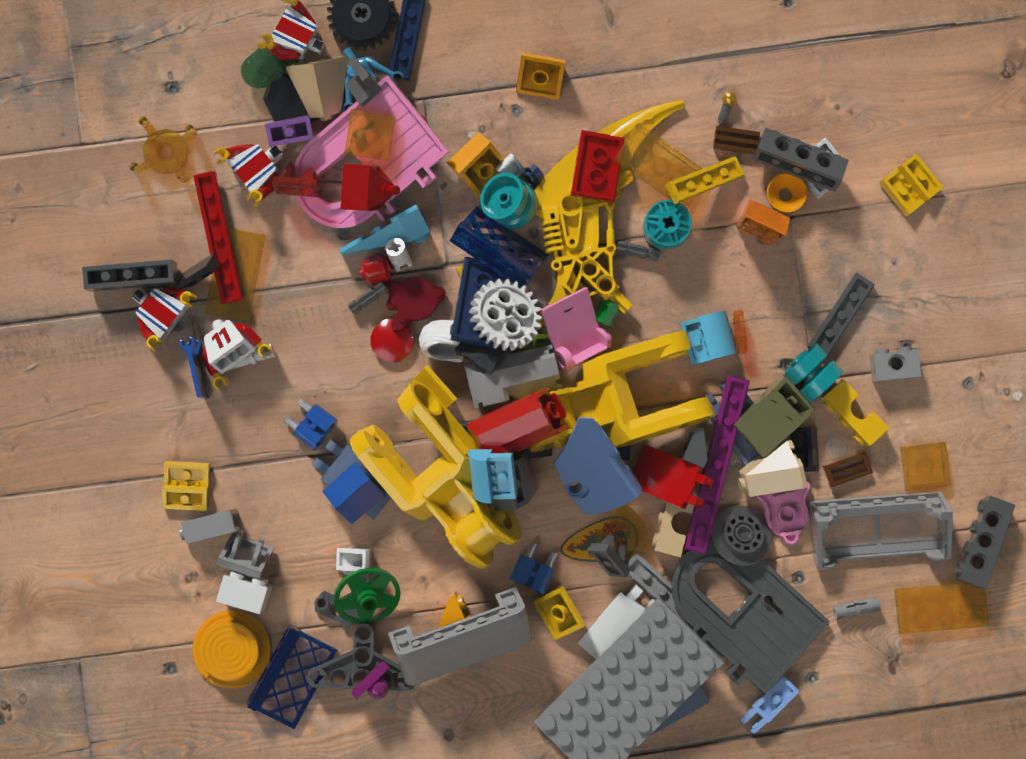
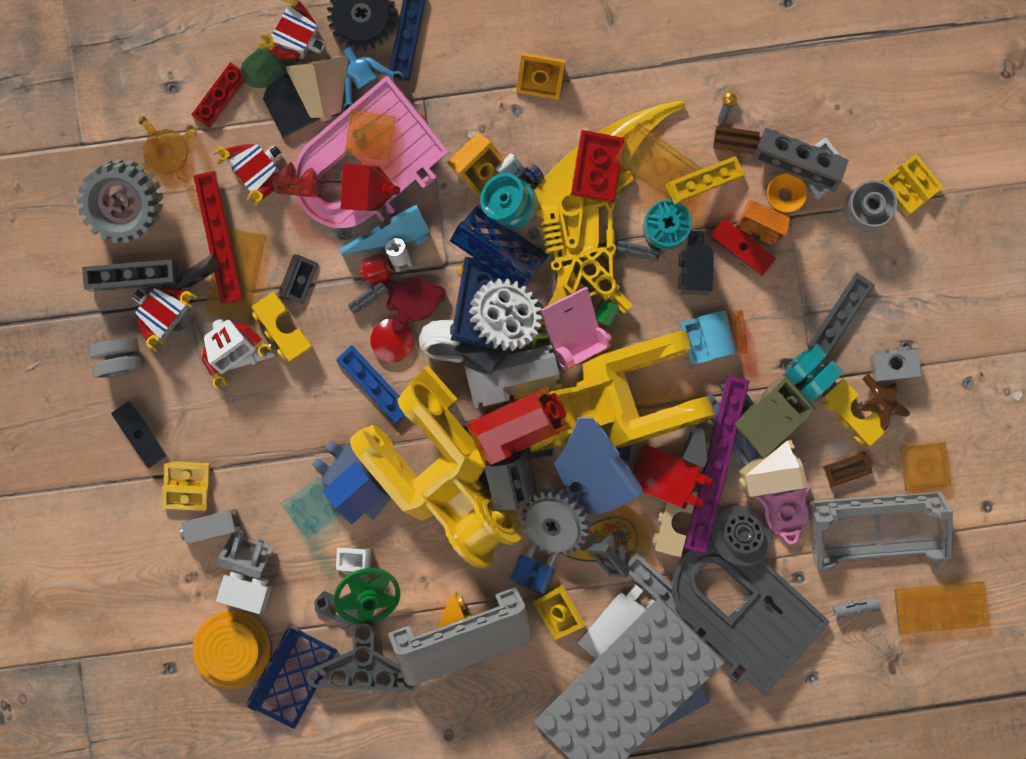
(106, 213): none -> light grey wheel
(115, 357): none -> light grey wheel
(132, 422): none -> black tile
(195, 366): blue flag -> none
(210, 106): none -> red tile
(269, 312): none -> yellow arch
(288, 131): medium lavender brick -> none
(297, 278): none -> black slope
(310, 508): none -> clear light blue bracket
(315, 425): blue piece -> none
(363, 84): dark grey panel -> none
(371, 383): none -> blue tile
(375, 685): magenta tile -> none
(492, 475): medium azure brick -> none
(556, 522): none -> light grey gear
(696, 266): none -> black hinge
(754, 256): none -> red tile
(771, 704): light blue hinge -> none
(806, 447): black slope -> none
(870, 206): none -> light grey wheel
(882, 402): none -> reddish brown animal
(1002, 514): dark grey brick -> none

